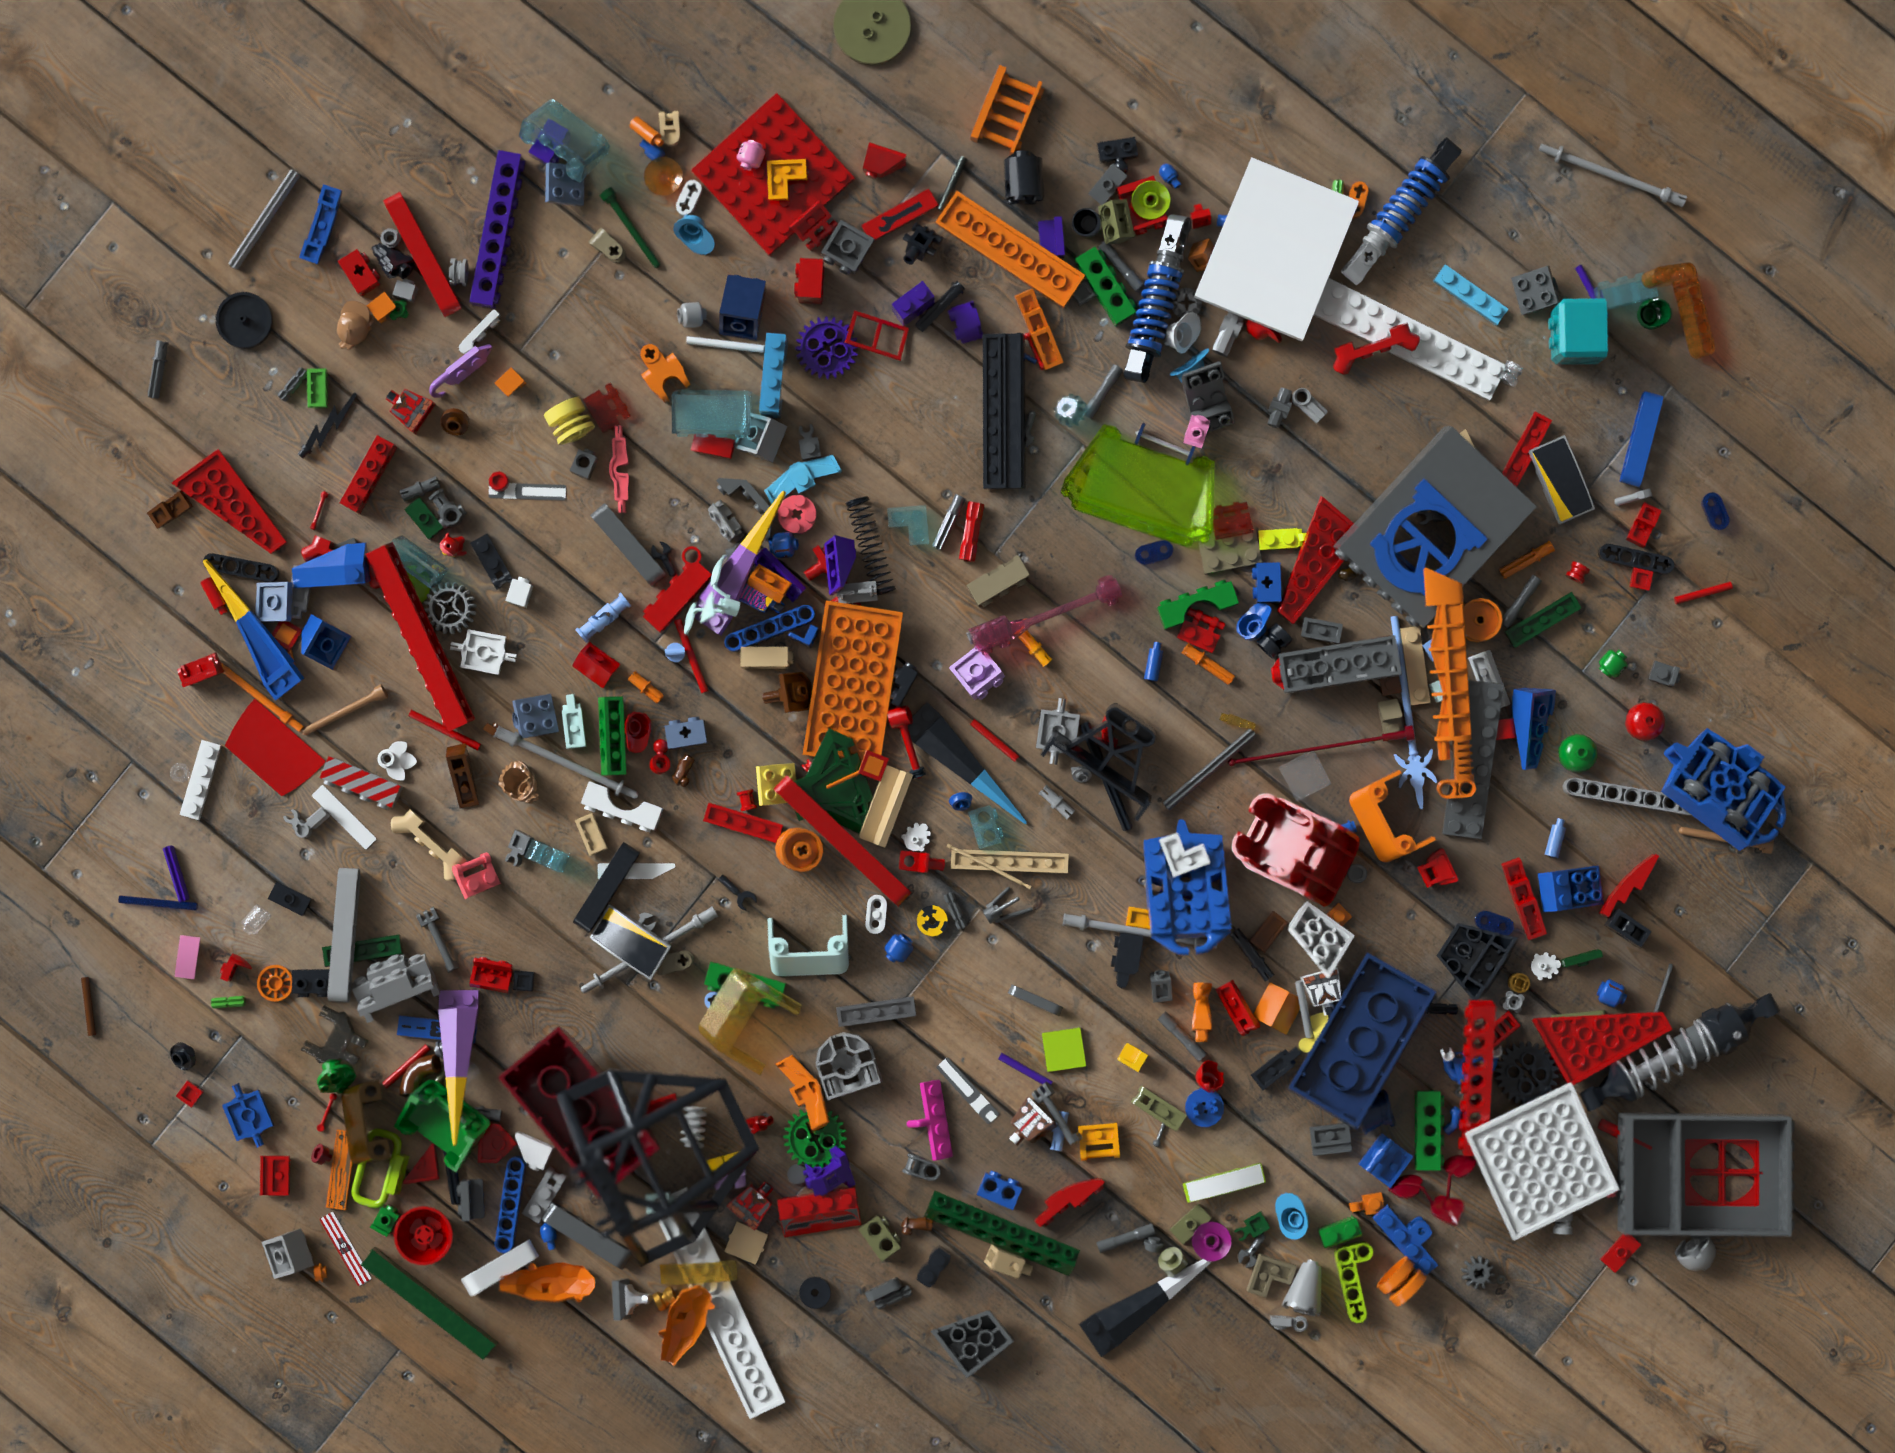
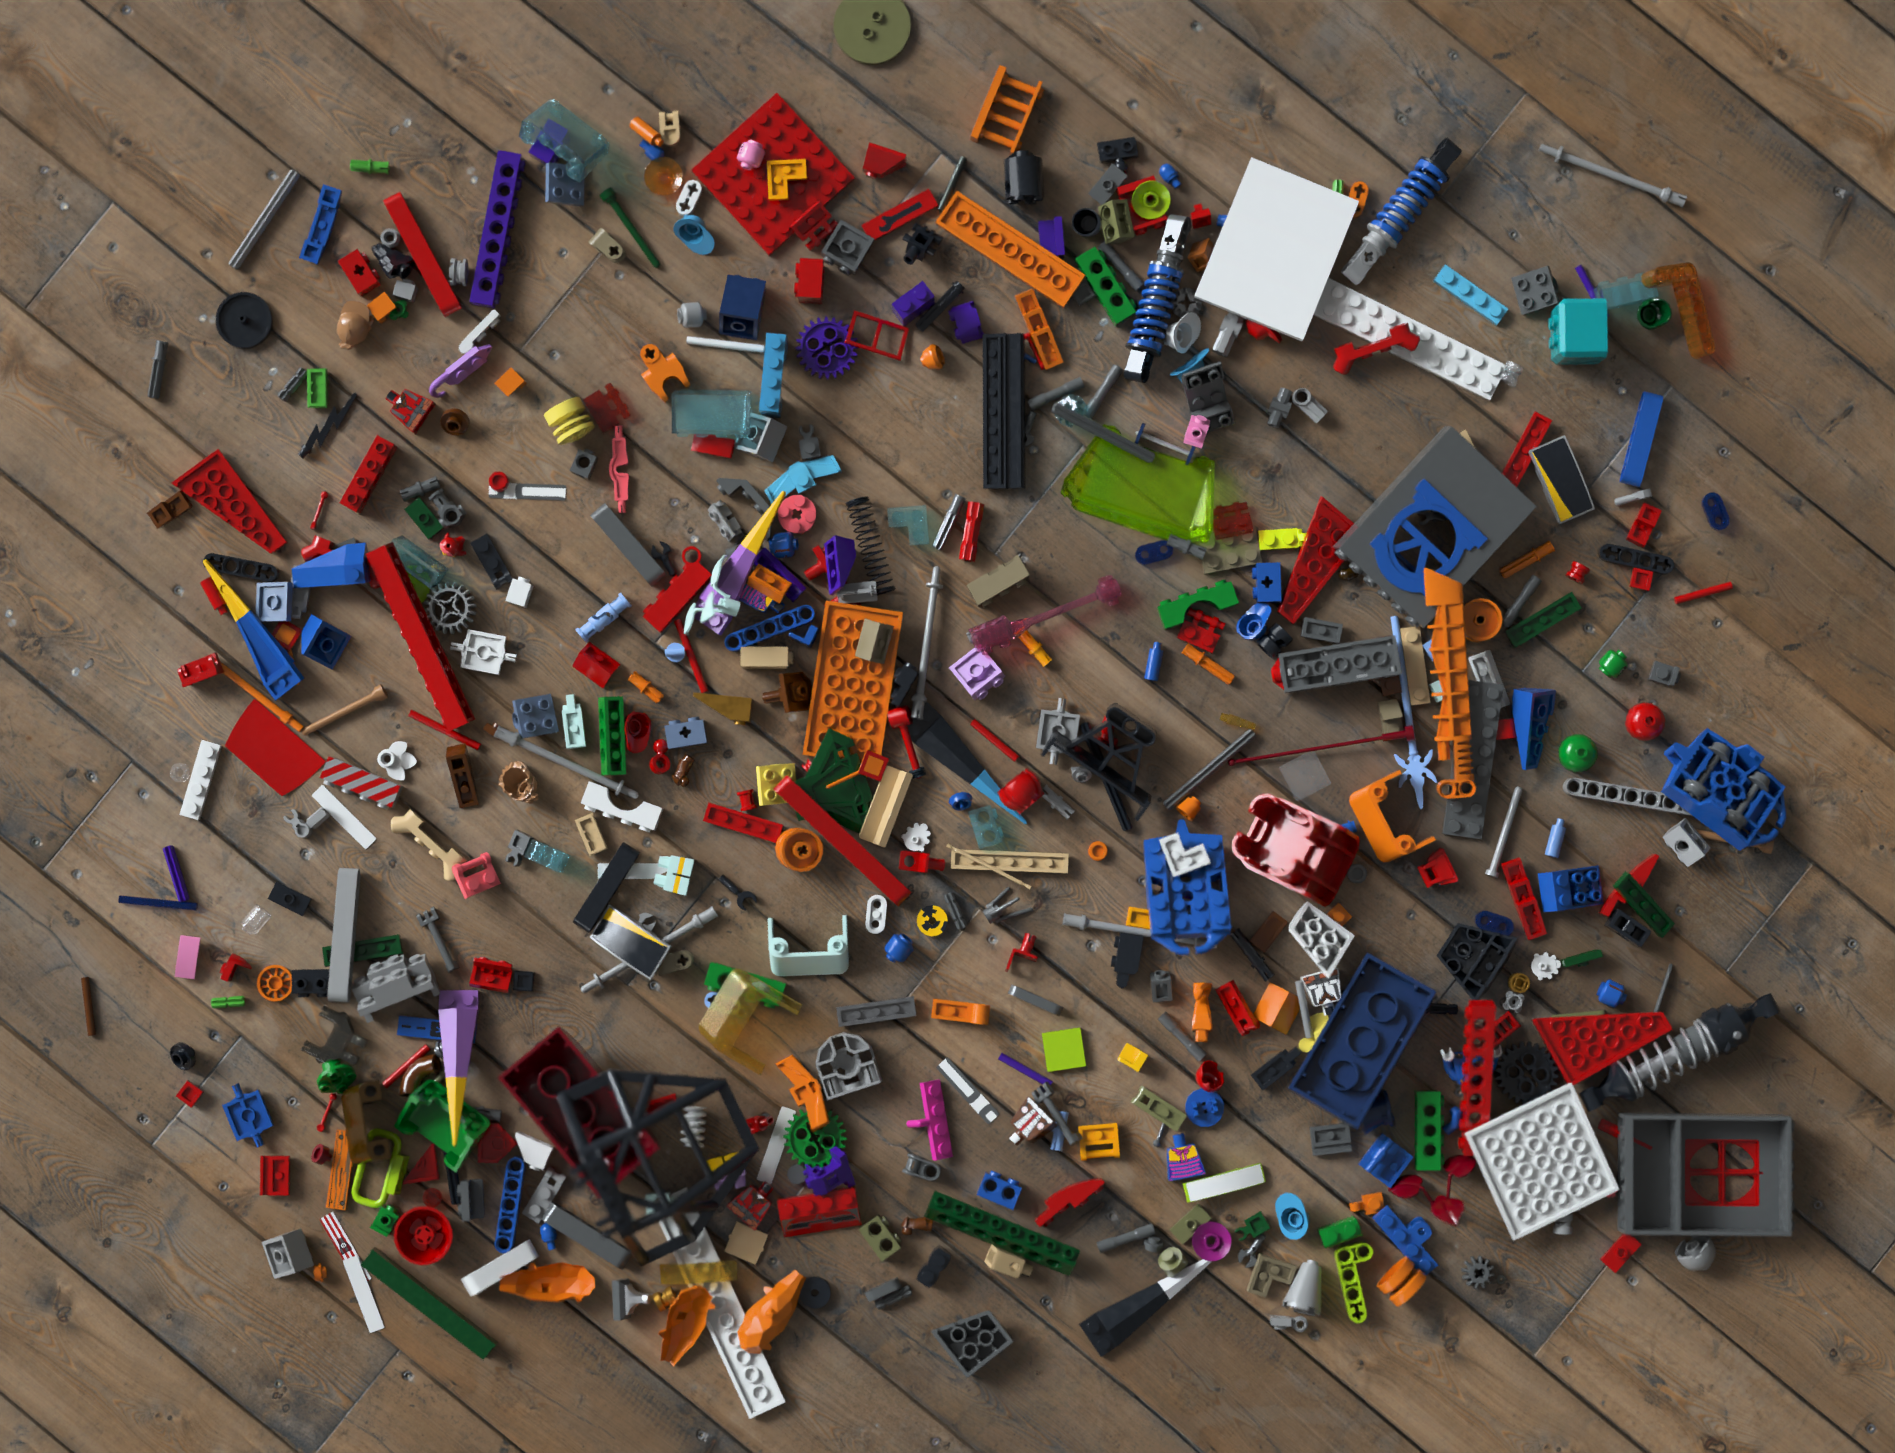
(363, 1294): none -> white sticker
(369, 166): none -> bright green axle
(432, 1197): none -> clear red plate
(672, 882): none -> light aqua hips
(734, 708): none -> pearl gold slope
(770, 1314): none -> orange piece
(775, 1146): none -> white sticker
(874, 641): none -> dark tan panel
(919, 698): none -> light grey bar
(933, 357): none -> orange cone
(960, 1011): none -> orange plate
(1021, 791): none -> red piece
(1024, 951): none -> red bracket
(1045, 398): none -> dark grey piece
(1097, 851): none -> orange tile
(1103, 432): none -> dark grey axle
(1183, 1160): none -> torso
(1186, 546): none -> dark grey pin
(1189, 808): none -> orange hat
(1504, 833): none -> light grey bar
(1643, 904): none -> dark green plate
(1696, 844): none -> light grey brick

